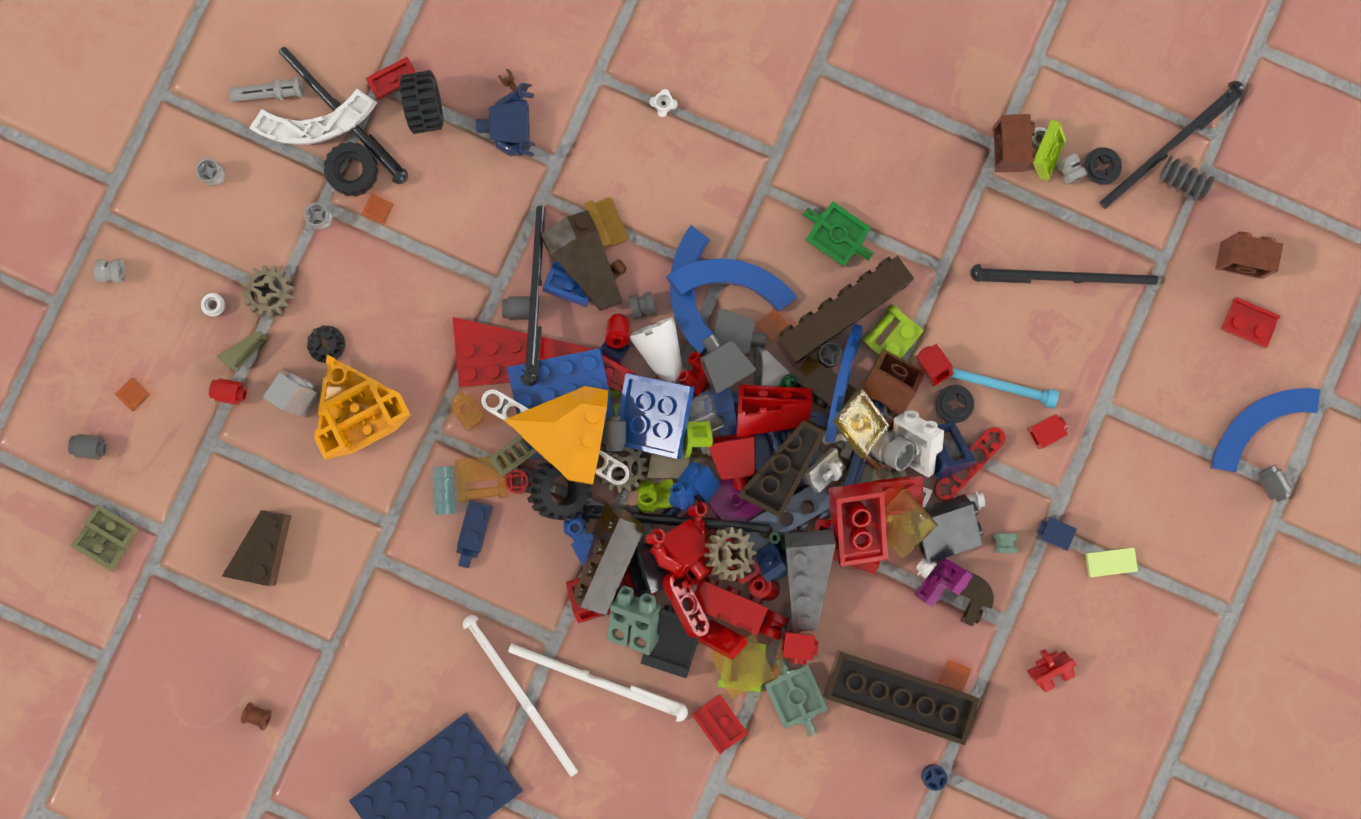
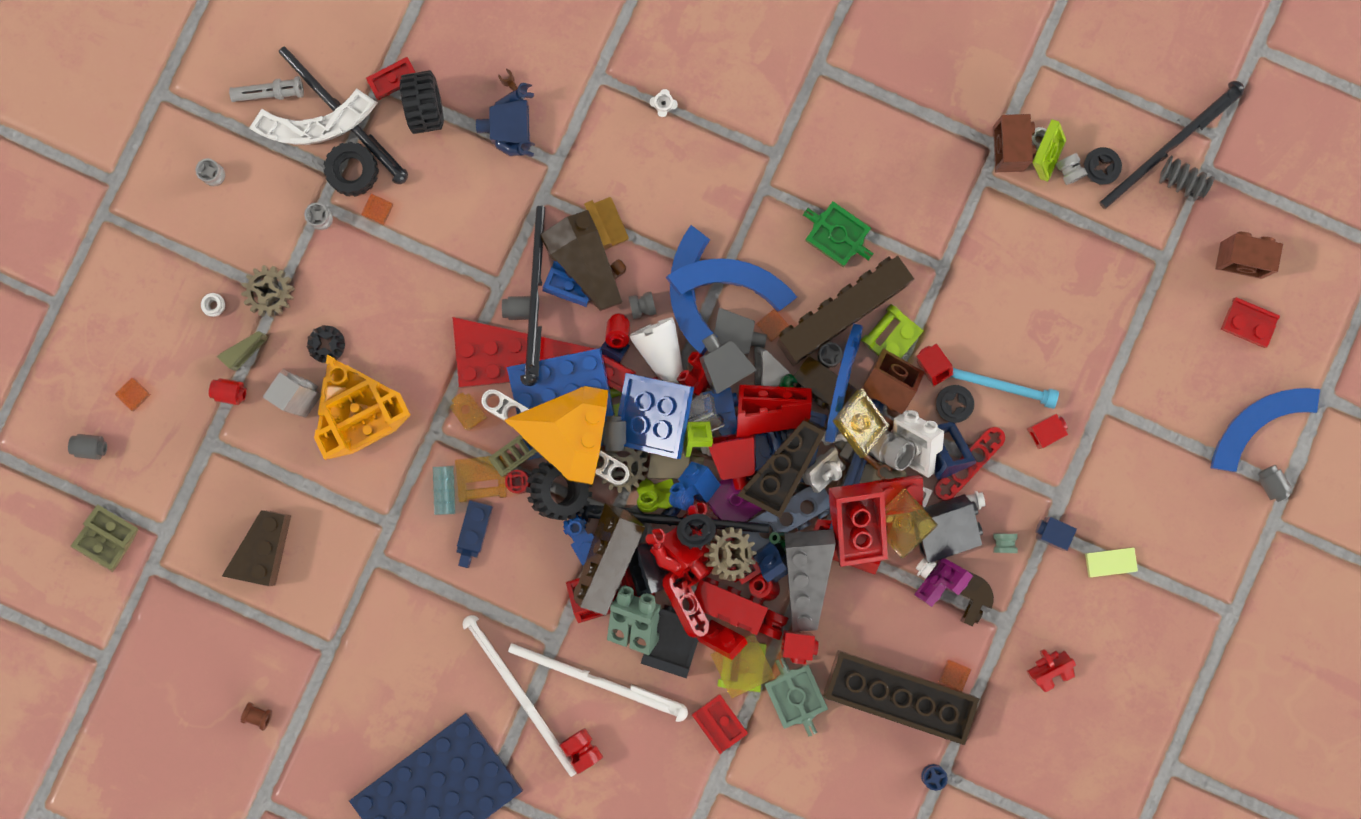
(111, 271): light grey wheel -> none
(581, 751): none -> red wheel
(696, 522): none -> black gear
(1025, 276): black bar -> none

